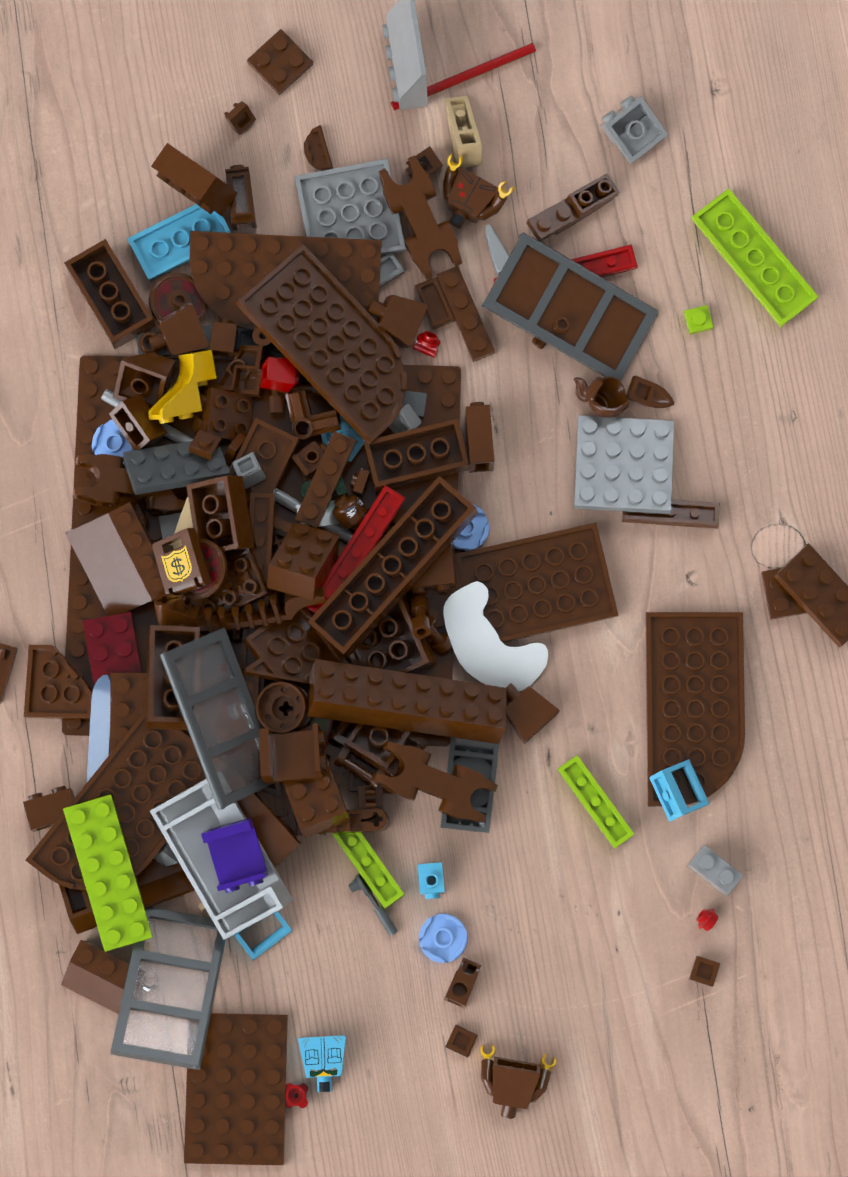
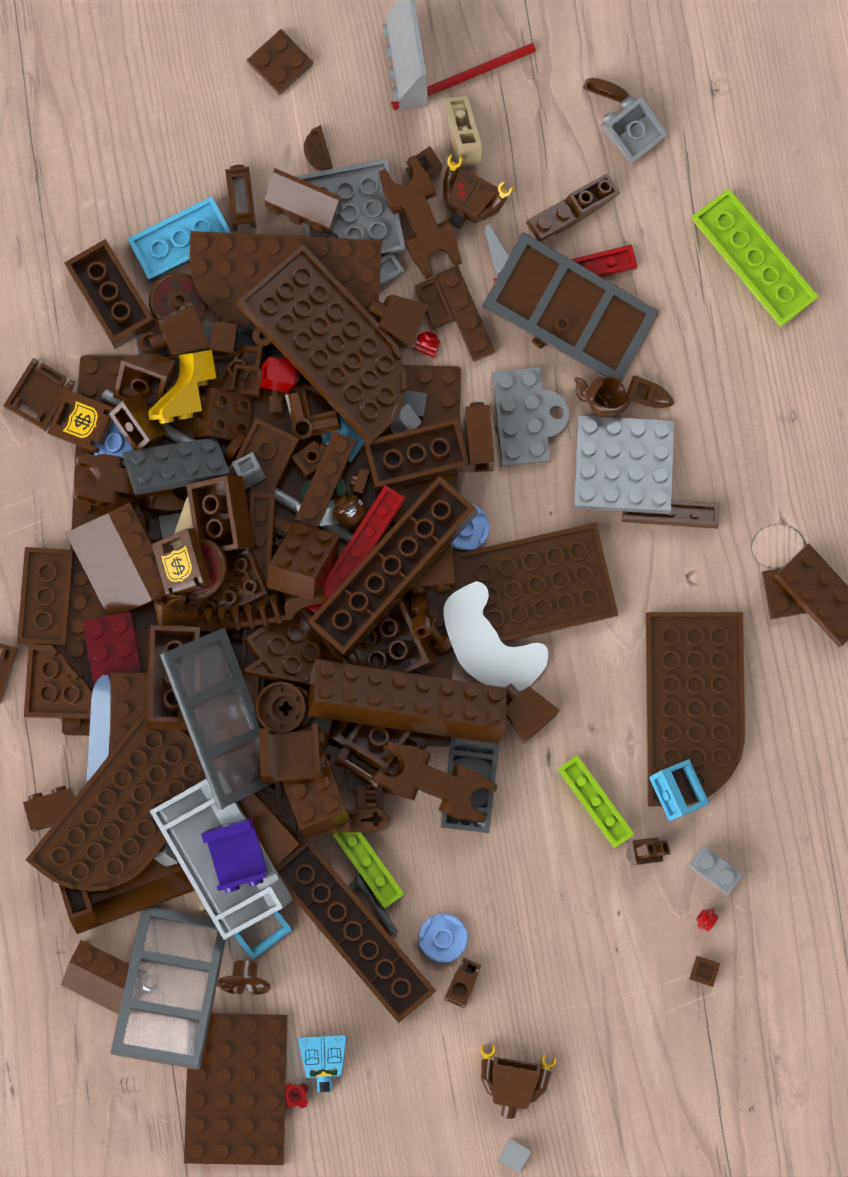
(40, 391): none -> reddish brown container
(45, 596): none -> reddish brown plate
(85, 422): none -> reddish brown container
(108, 872): lime plate -> none
(193, 181): reddish brown brick -> none
(205, 444): reddish brown plate -> none
(240, 117): reddish brown tile -> none
(244, 976): none -> reddish brown wheel
(302, 202): none -> slope
(354, 932): none -> reddish brown brick
(431, 880): medium azure brick -> none
(461, 1041): reddish brown tile -> none
(514, 1155): none -> light grey slope
(525, 416): none -> light grey plate
(605, 89): none -> reddish brown tile
(646, 851): none -> reddish brown hips
(698, 320): lime plate -> none

